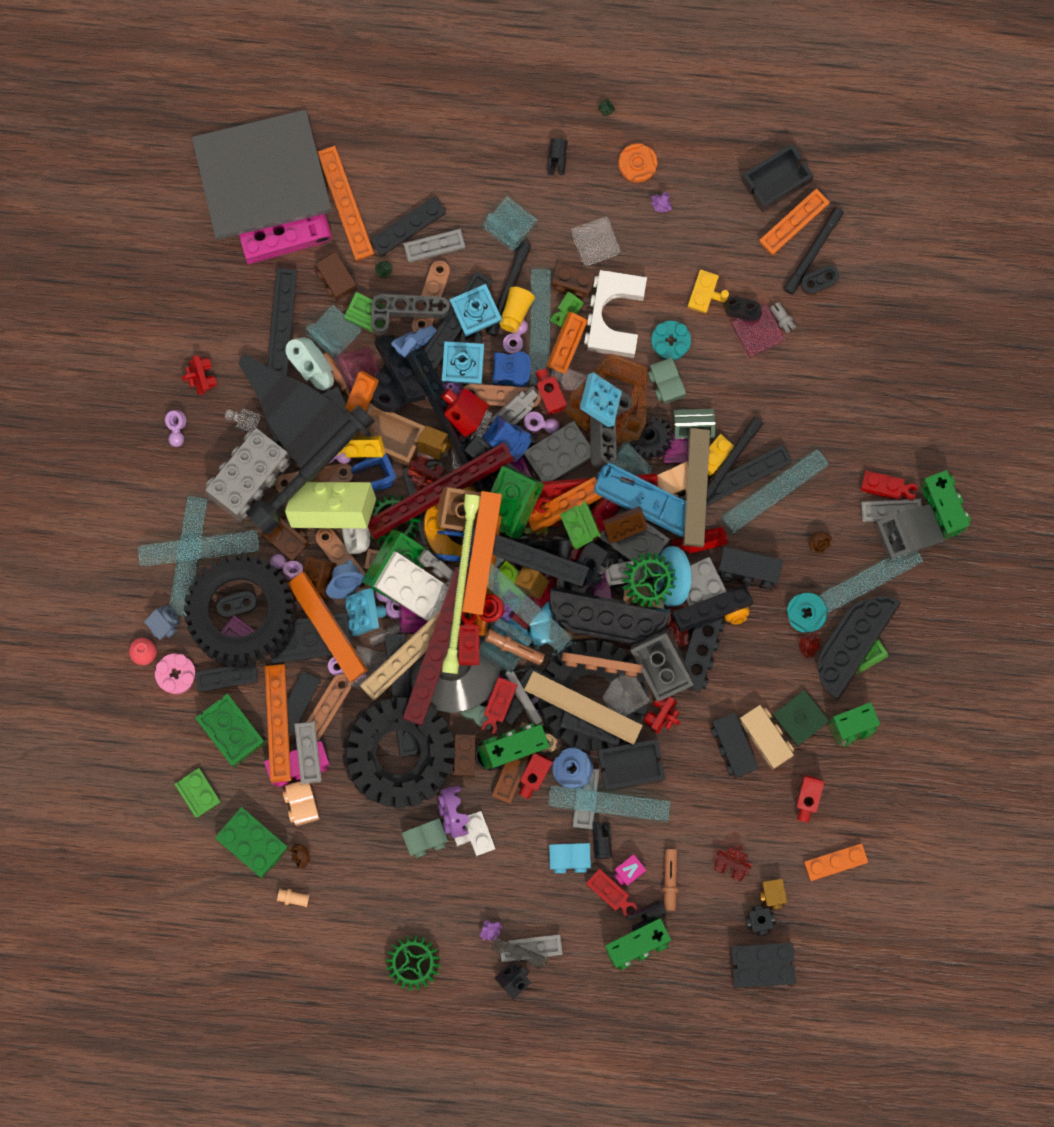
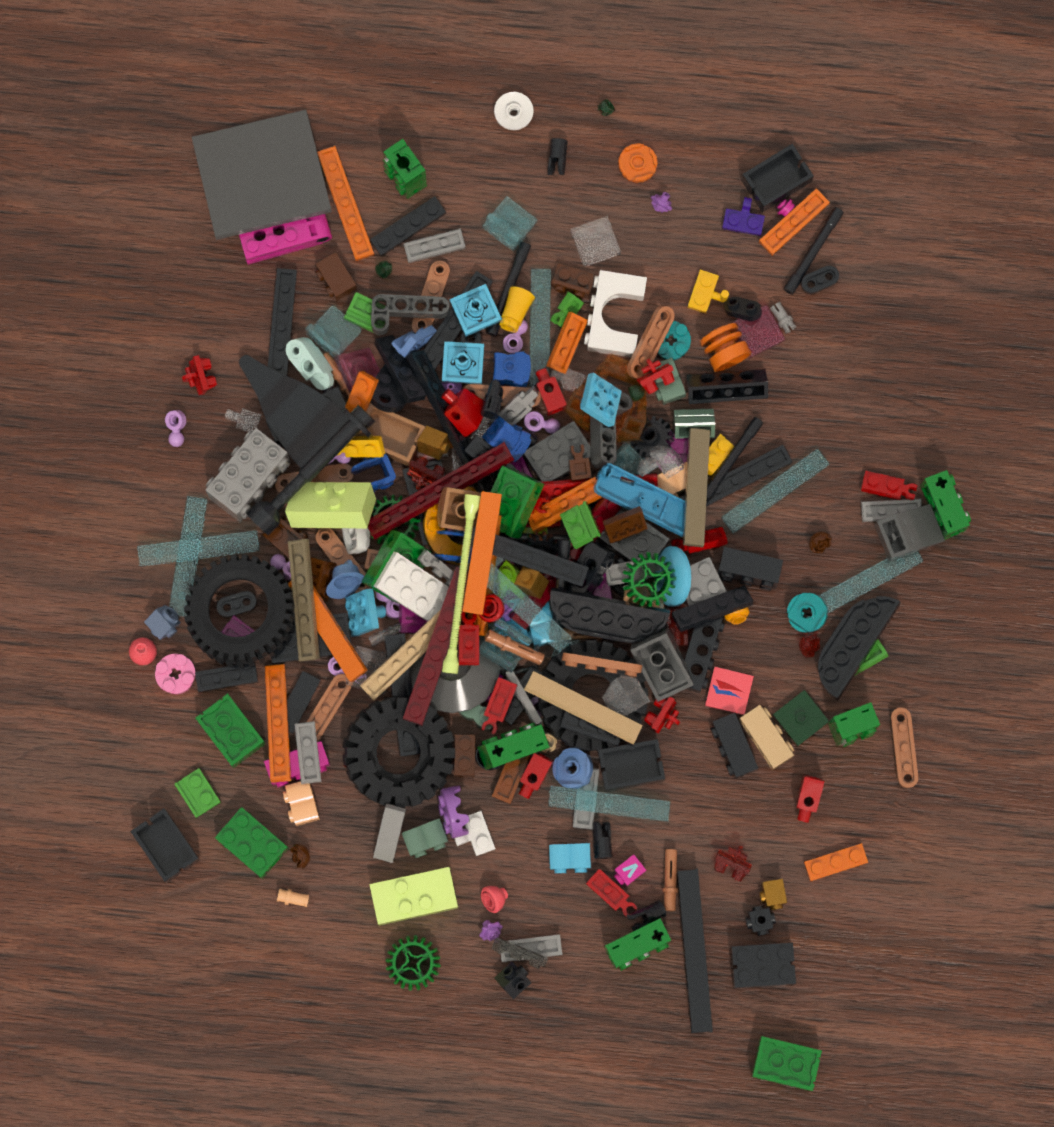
(165, 845): none -> black piece
(303, 600): none -> dark tan tile
(389, 833): none -> light grey tile
(404, 169): none -> green piece
(413, 896): none -> yellowish green brick
(492, 400): none -> black hinge
(493, 898): none -> coral brick
(510, 102): none -> white dish
(579, 467): none -> reddish brown plate
(635, 393): none -> clear green hinge
(651, 340): none -> nougat plate
(663, 372): none -> red hips
(664, 458): none -> clear brick
(694, 951): none -> black tile
(723, 343): none -> orange wheel
(727, 386): none -> black brick
(729, 691): none -> coral tile
(743, 221): none -> dark purple plate
(785, 207): none -> dark pink plate
(786, 1063): none -> green piece
(904, 748): none -> nougat plate

